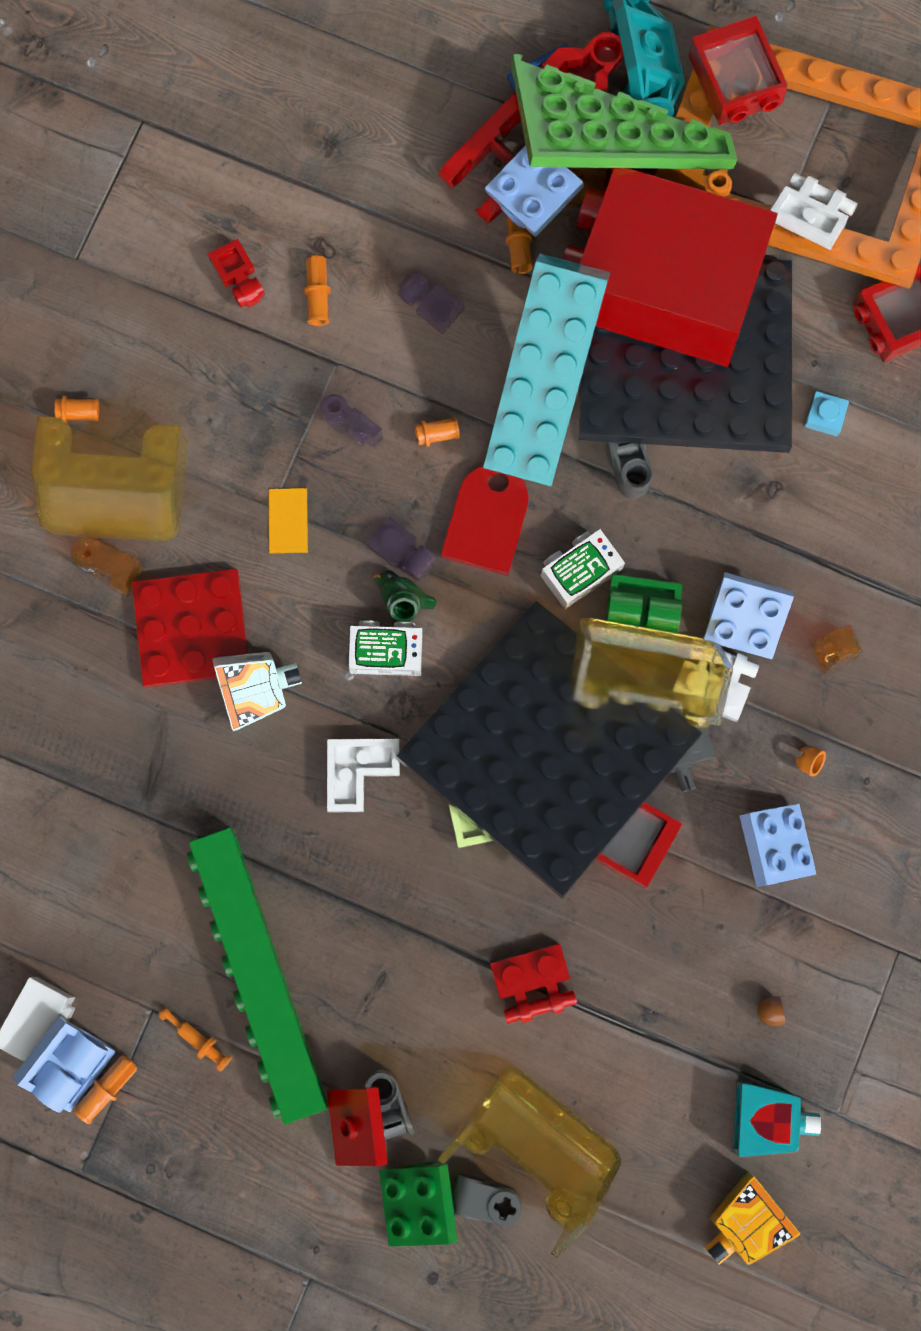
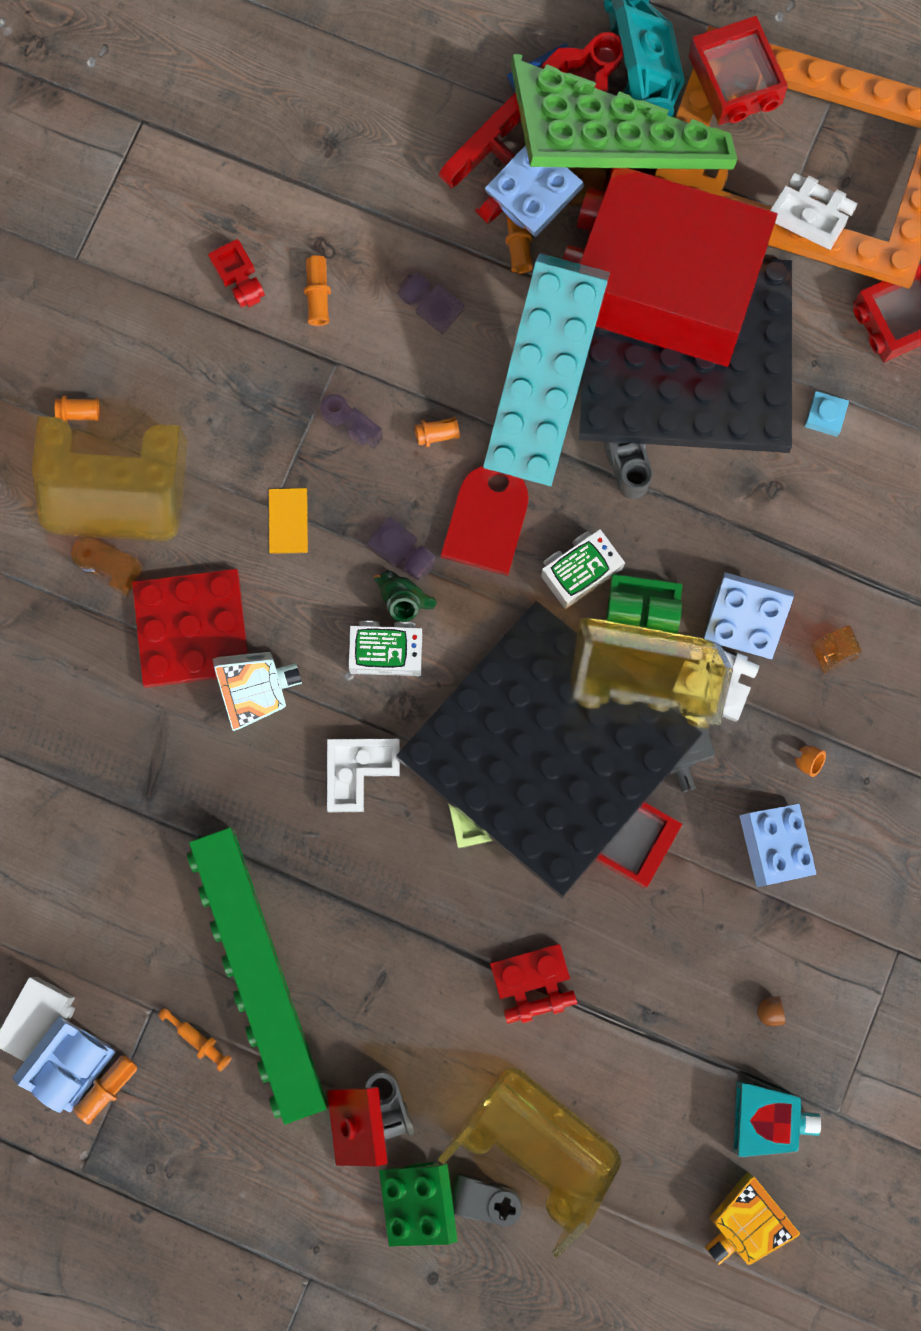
(718, 183): orange pin -> none

